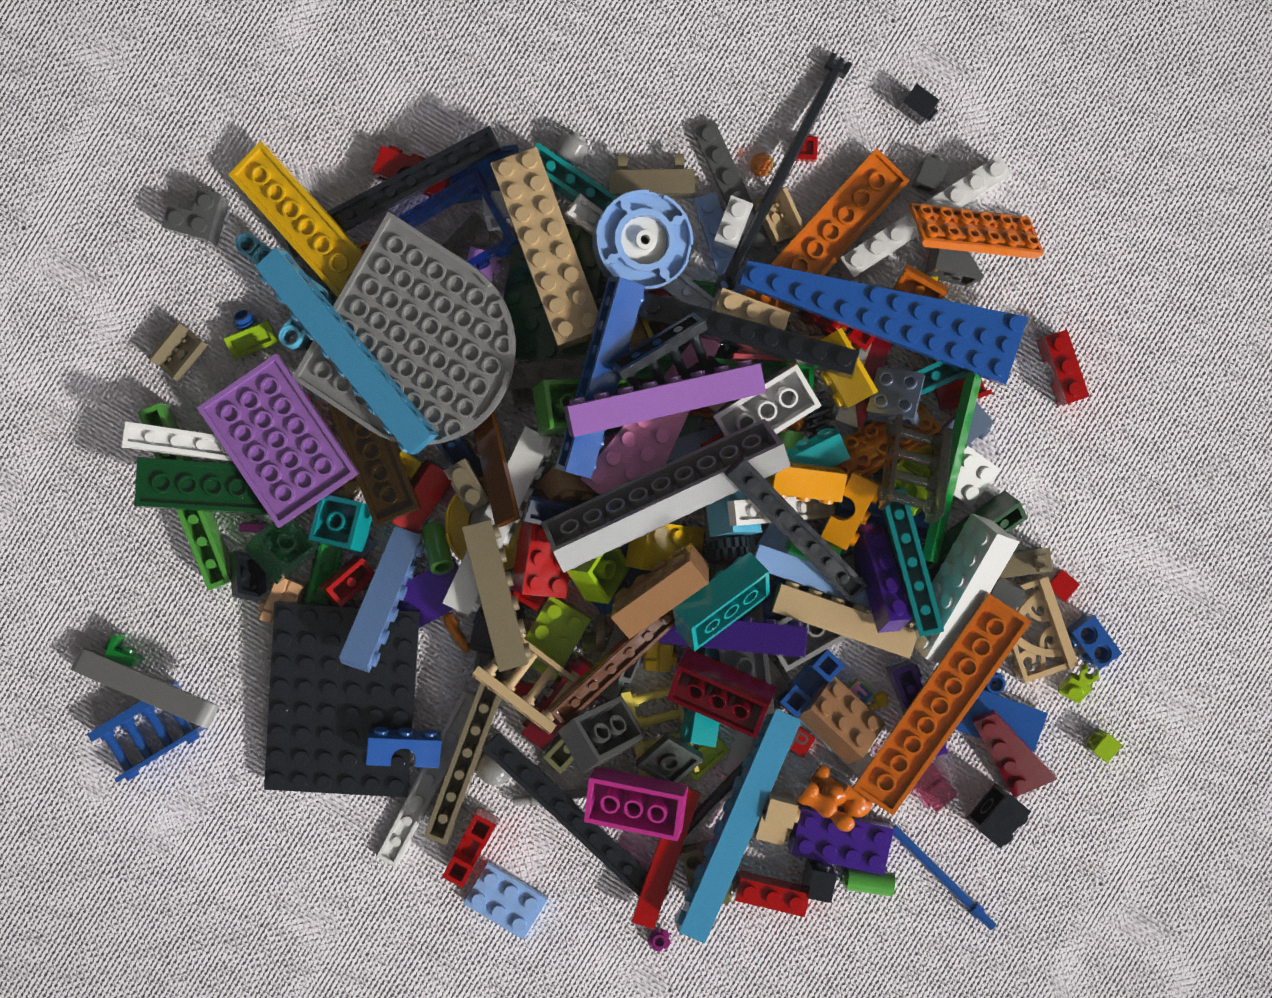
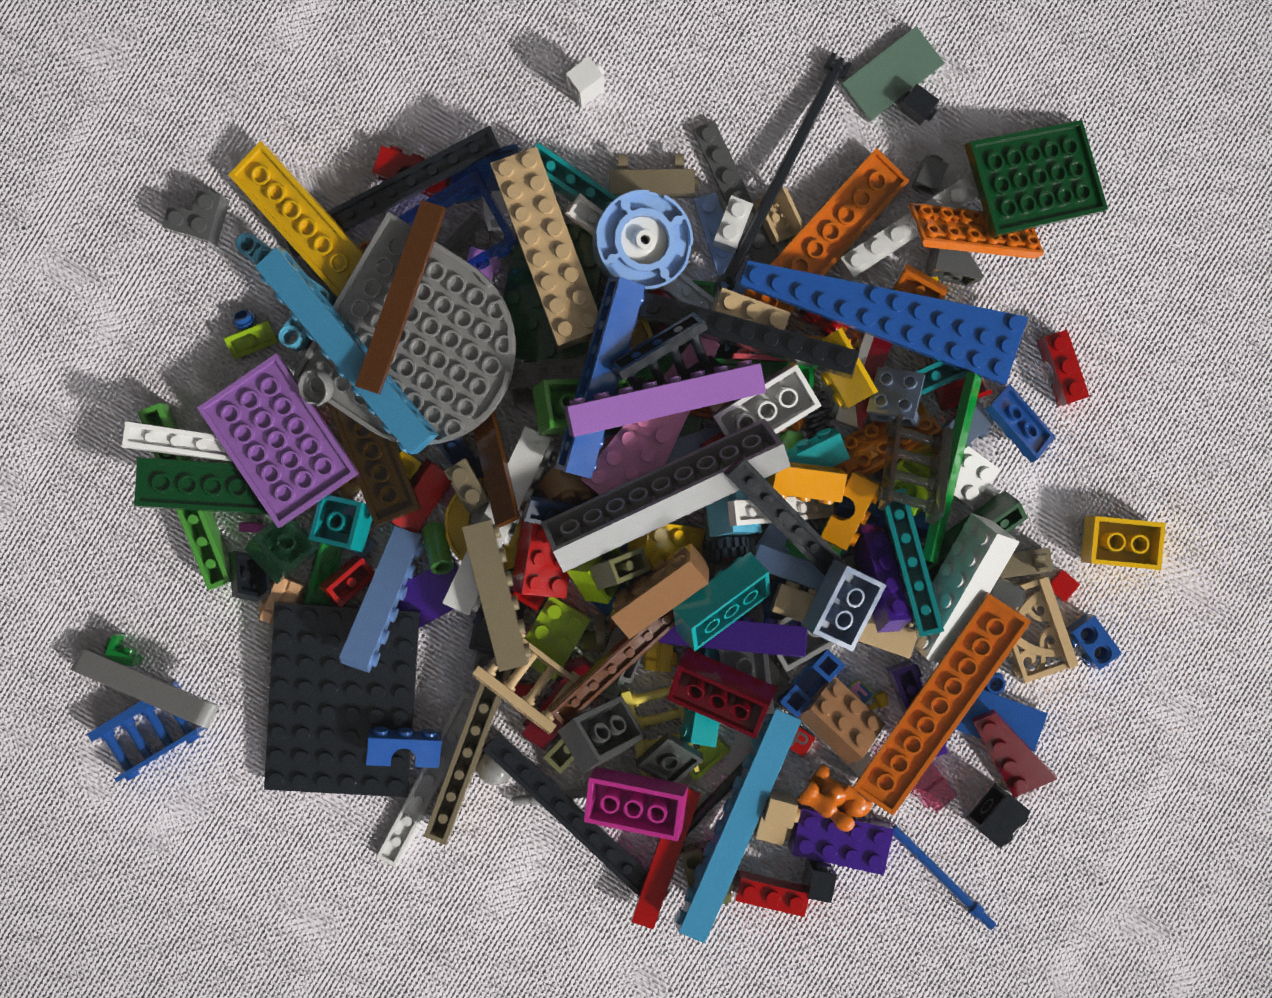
(177, 351): dark tan bracket -> none
(316, 386): none -> light grey hair
(400, 297): none -> reddish brown tile
(452, 626): orange piece -> none
(470, 847): red arch -> none
(505, 900): light blue plate -> none
(571, 147): light grey head -> none
(586, 81): none -> white brick
(620, 568): none -> olive brick
(659, 933): magenta plate -> none
(761, 164): clear orange plate -> none
(809, 150): red tile -> none
(843, 605): none -> sand blue brick
(860, 339): red tile -> none
(868, 882): bright green brick -> none
(892, 74): none -> sand green tile
(1020, 423): none -> blue plate
(1036, 177): none -> dark green plate
(1078, 686): lime plate -> none
(1103, 745): lime plate -> none
(1123, 542): none -> yellow brick

